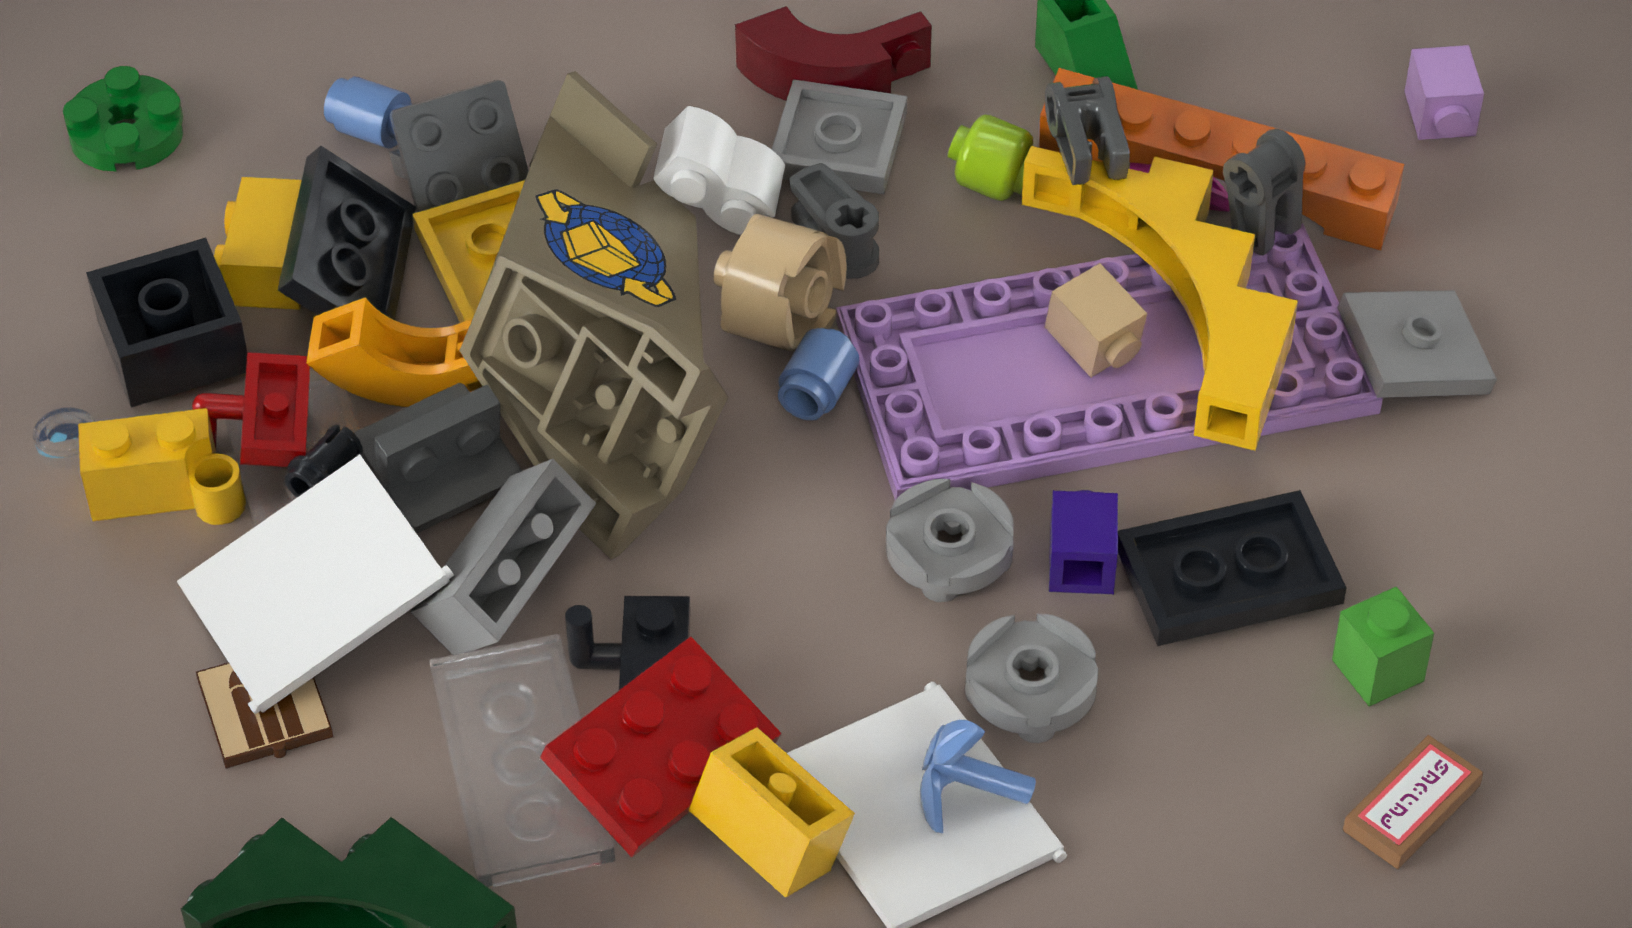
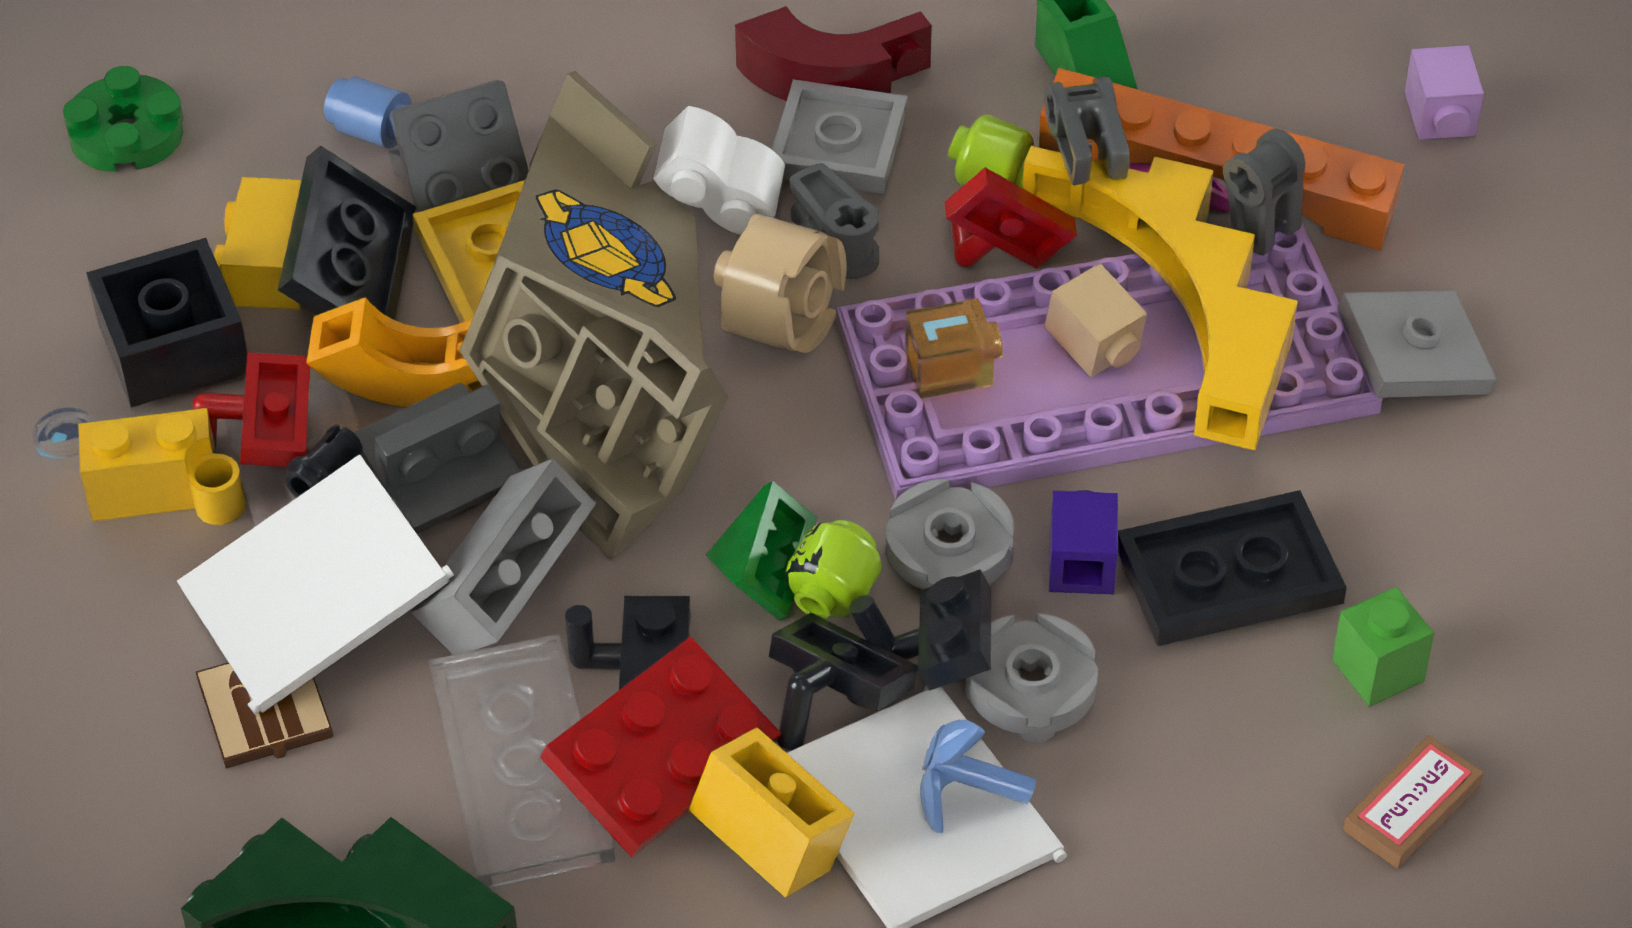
(760, 545): none -> green slope
(817, 373): medium blue brick -> none
(833, 568): none -> lime head
(837, 659): none -> black plate
(951, 347): none -> clear yellow brick
(951, 634): none -> black plate
(1003, 215): none -> red plate

